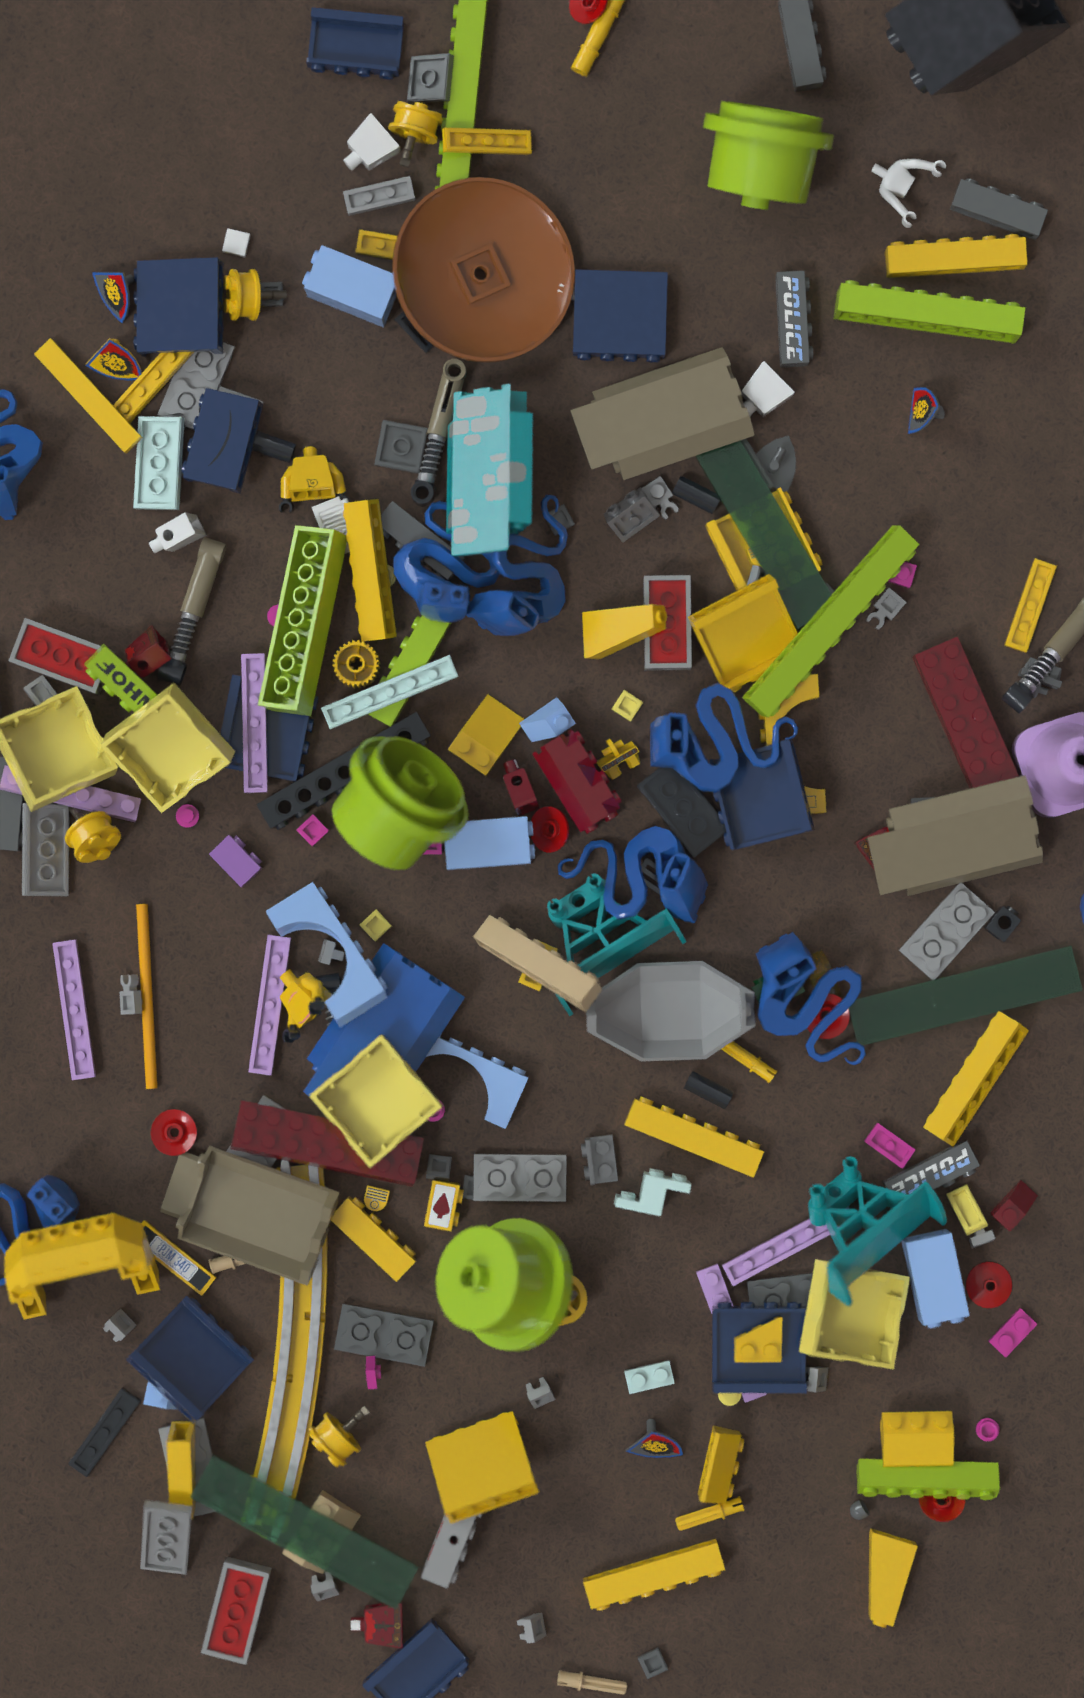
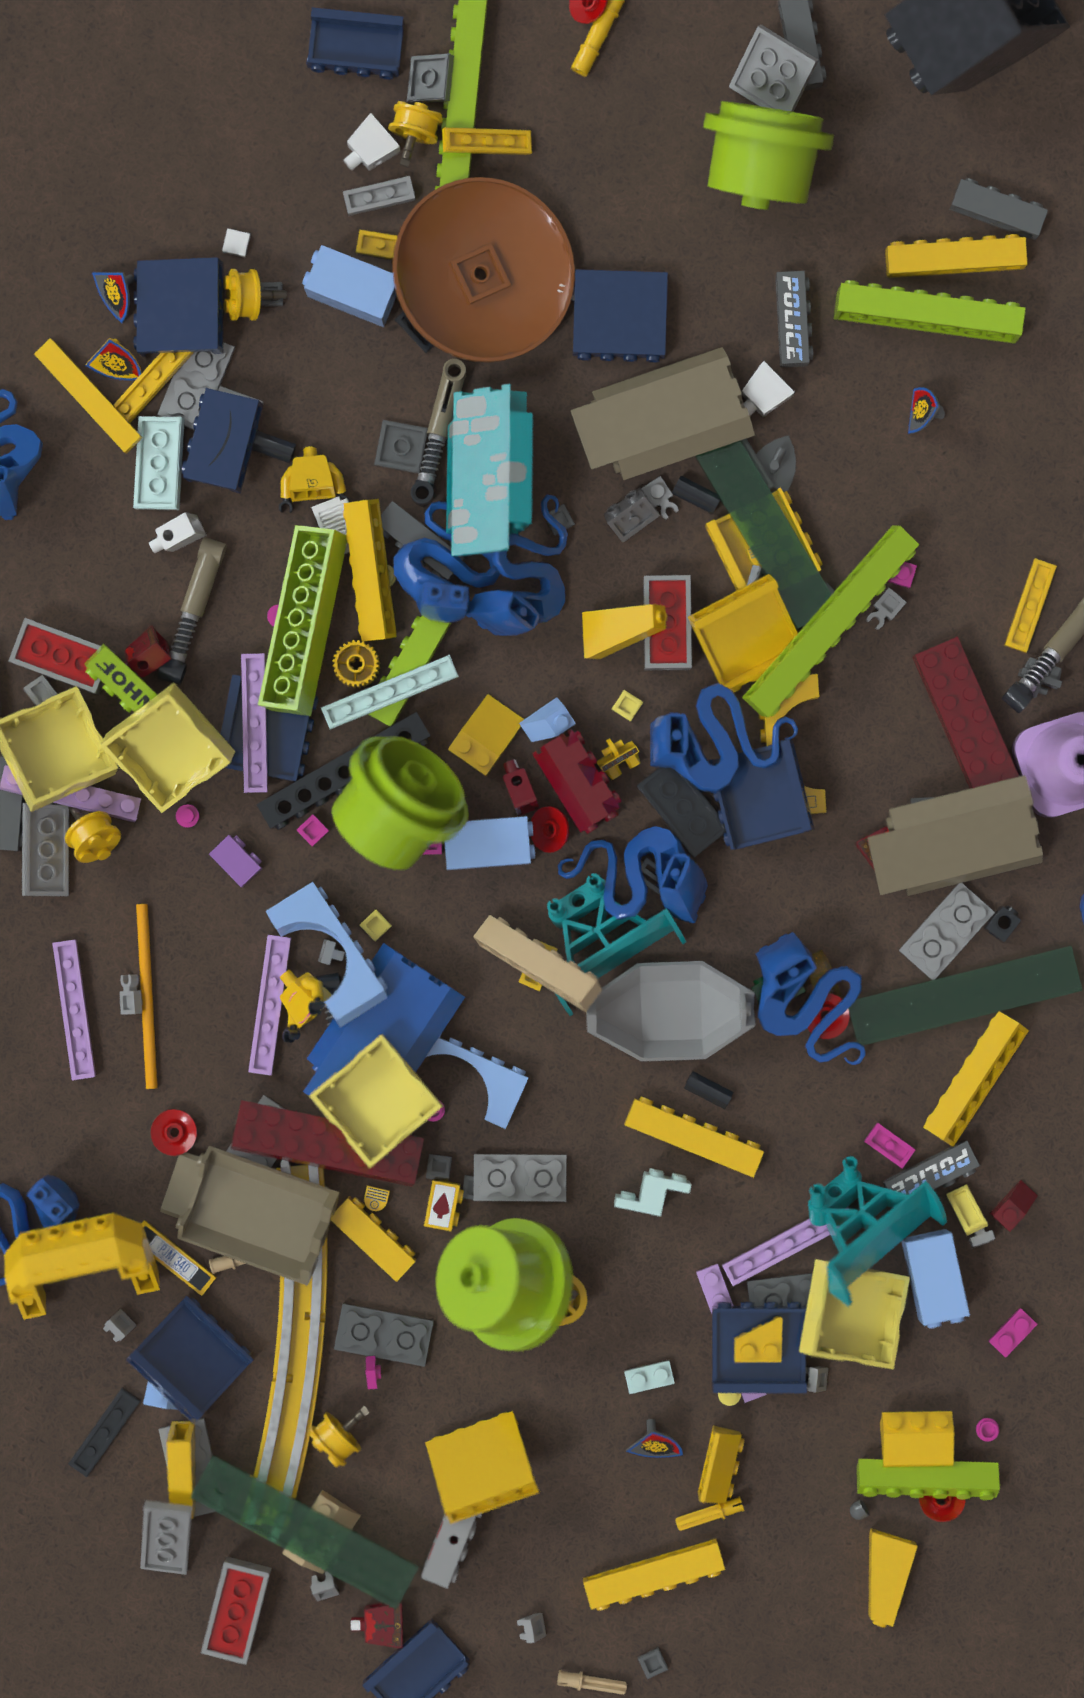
(541, 1395): light grey tile -> none
(600, 1159): flat silver bracket -> none
(750, 1061): yellow axle -> none
(773, 71): none -> light grey plate
(898, 180): white piece -> none
(977, 1281): red dish -> none

